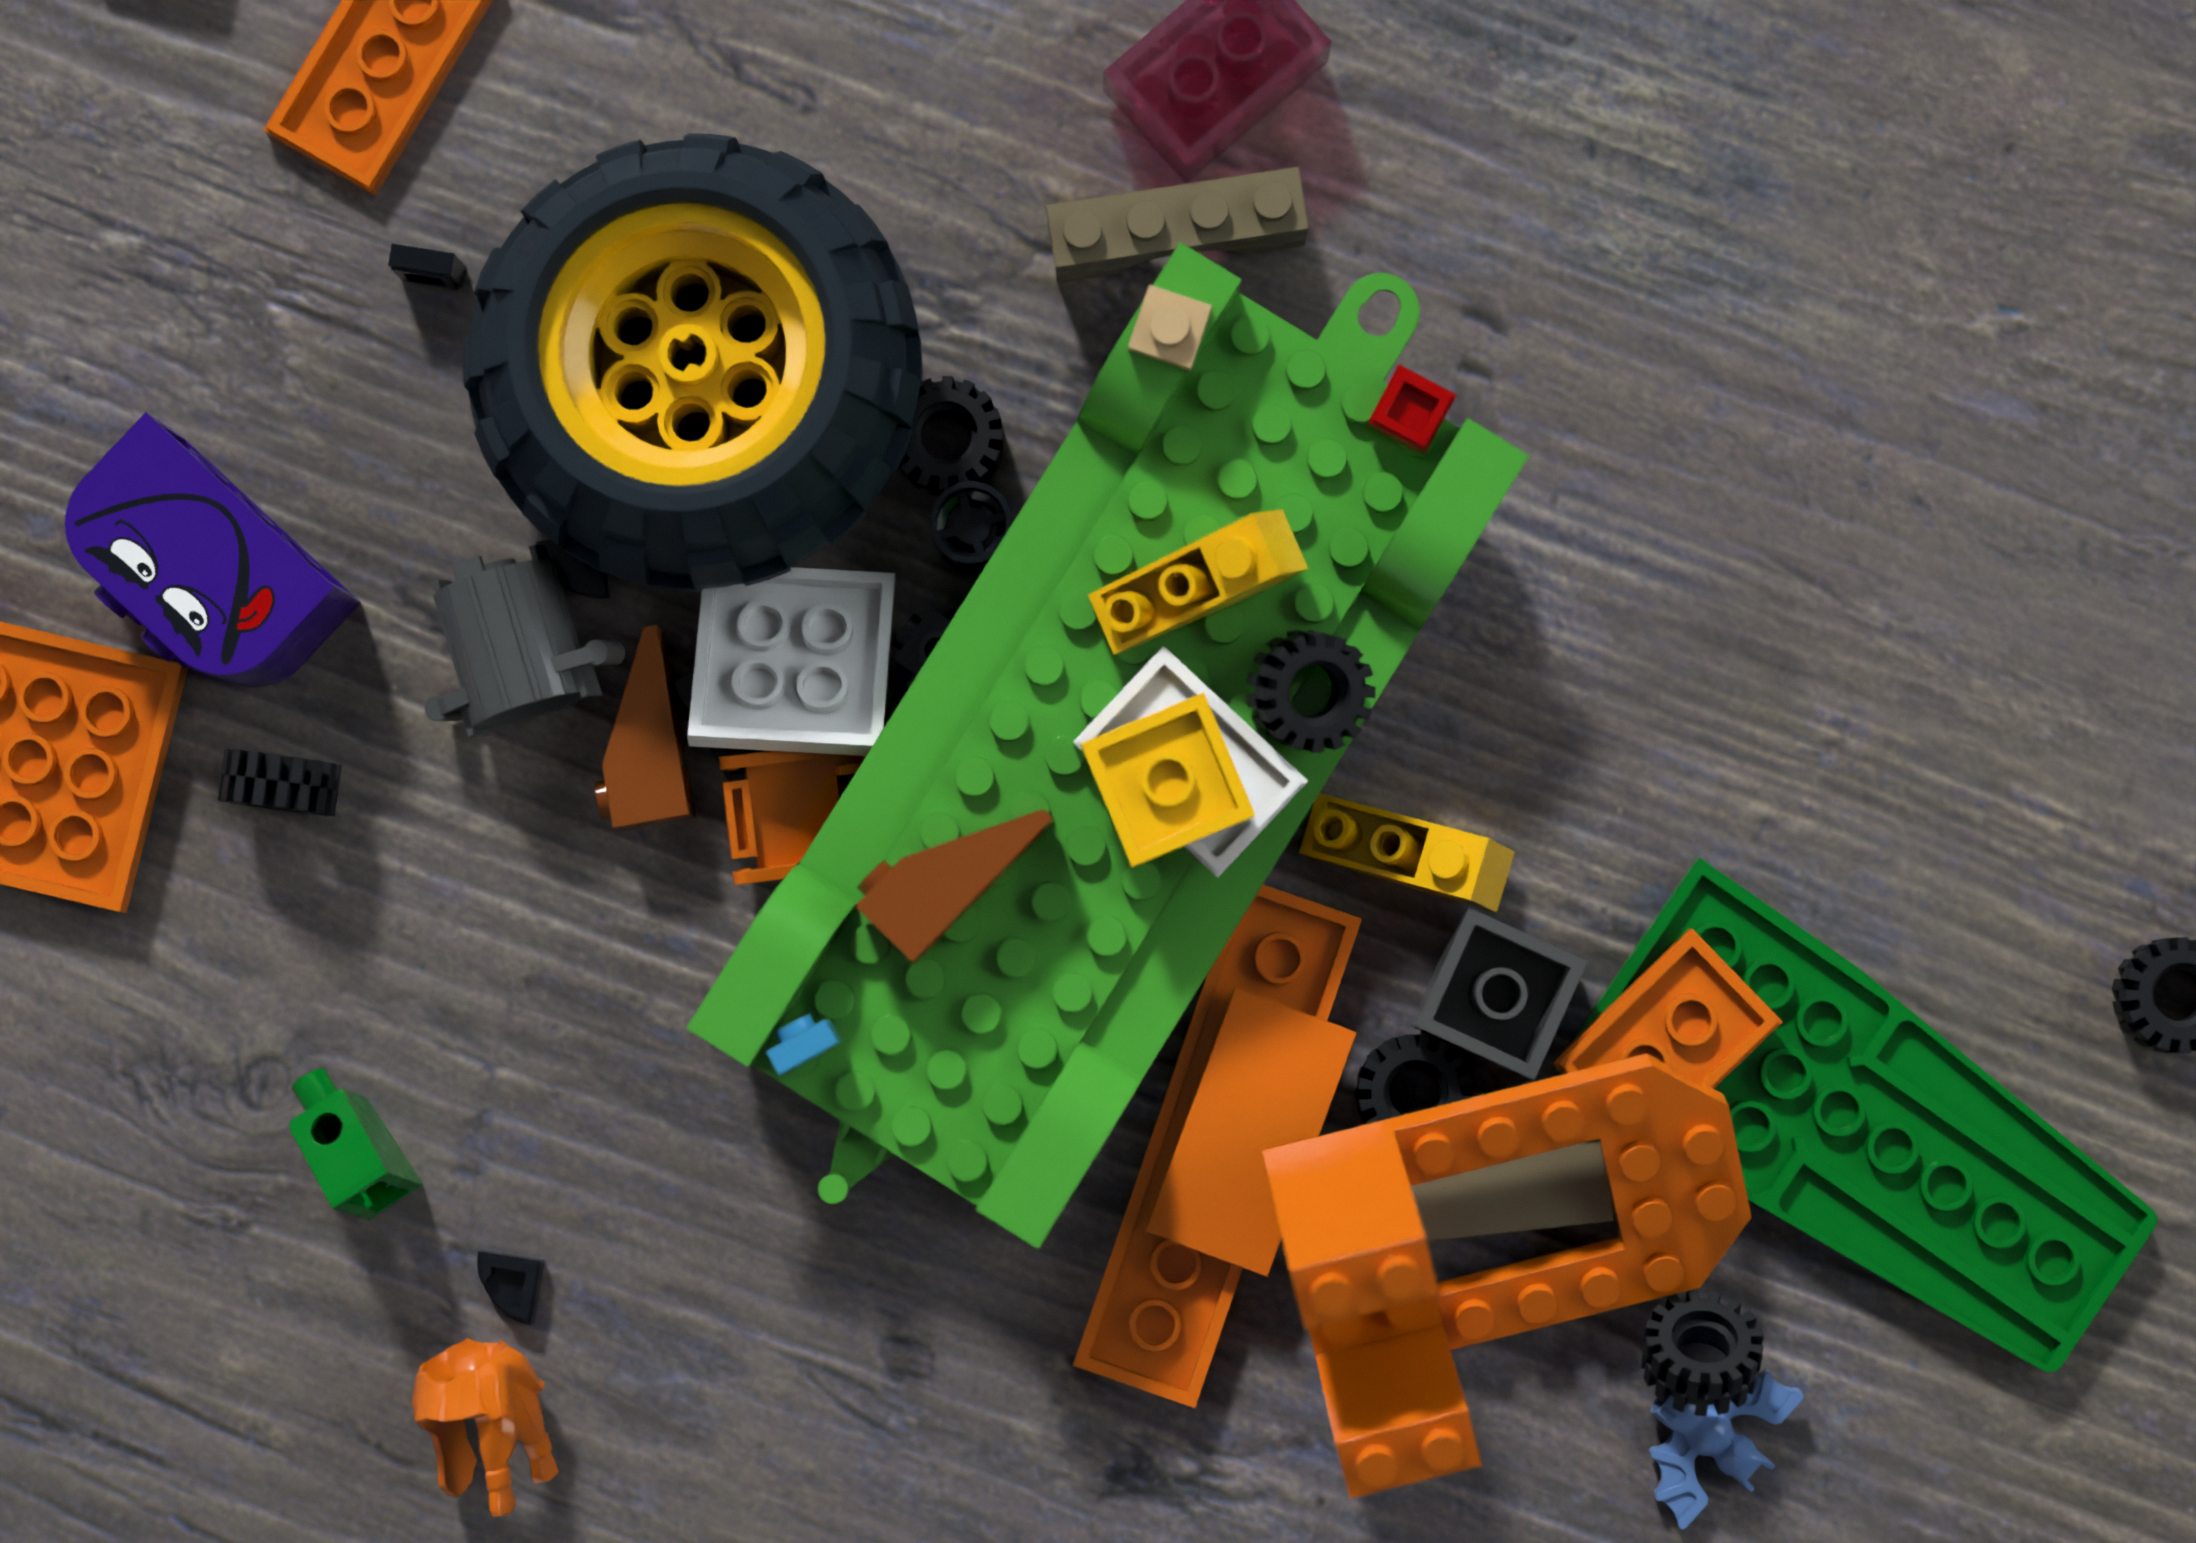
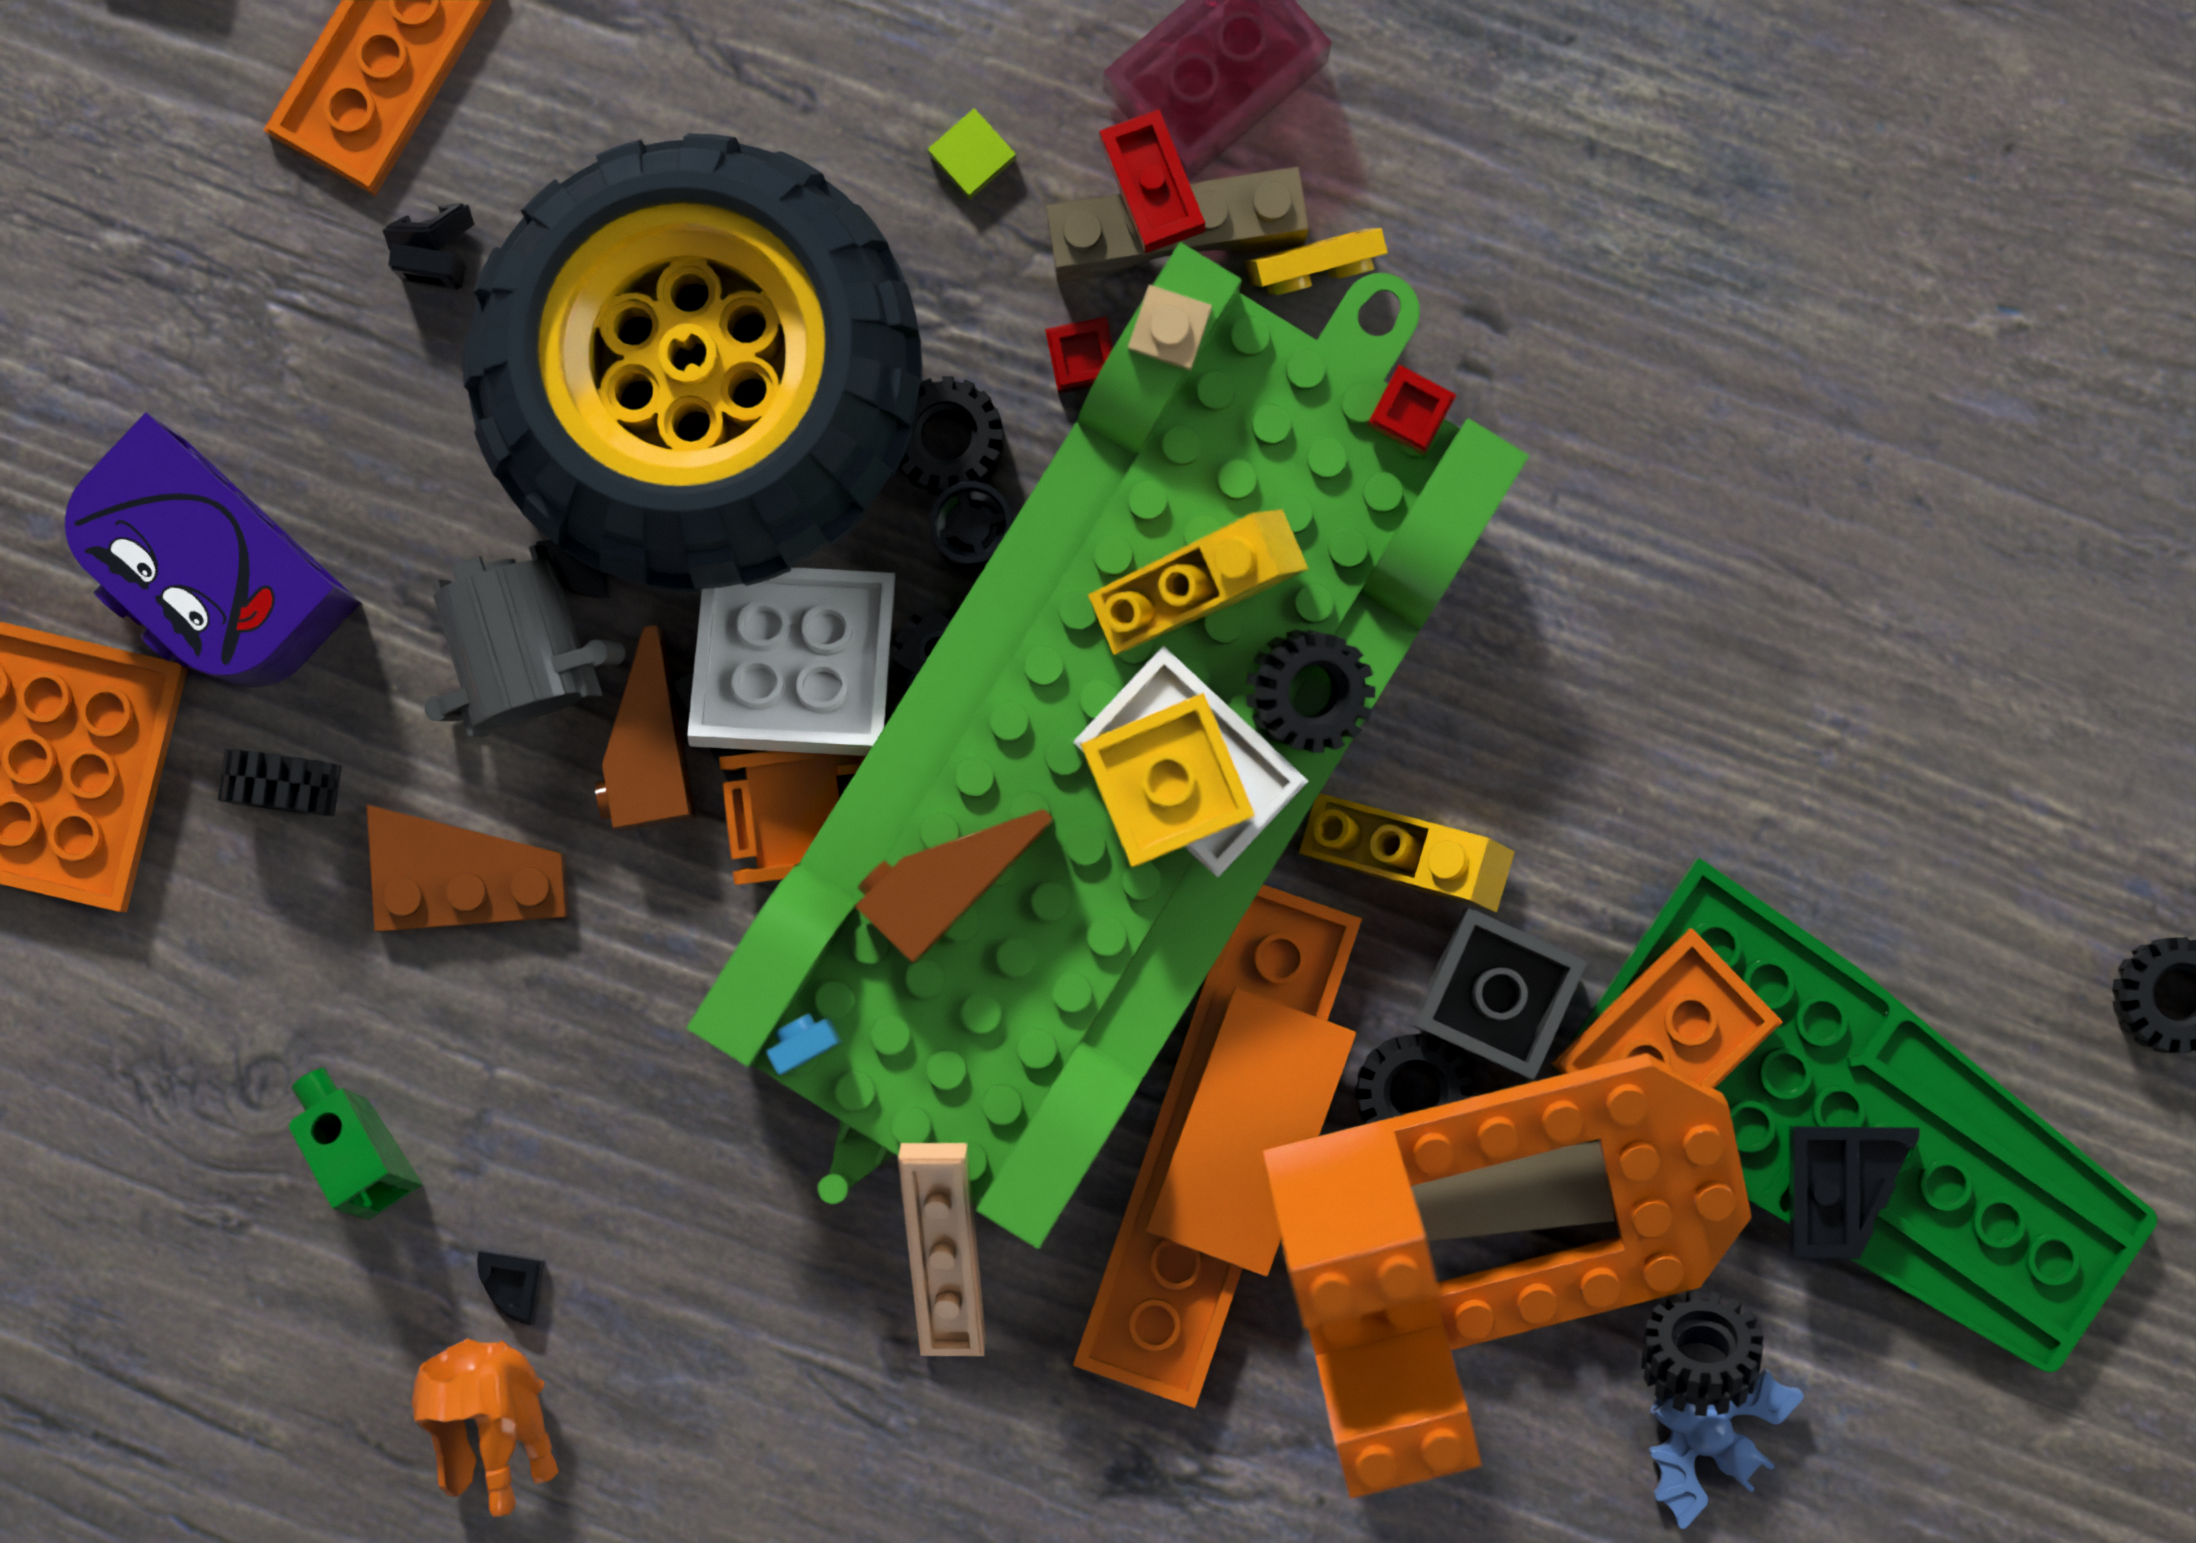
(432, 233): none -> black tile
(457, 877): none -> dark orange wing
(942, 1248): none -> light nougat tile
(972, 154): none -> lime tile
(1078, 352): none -> red tile
(1152, 181): none -> red plate
(1341, 255): none -> yellow plate
(1841, 1185): none -> black wing

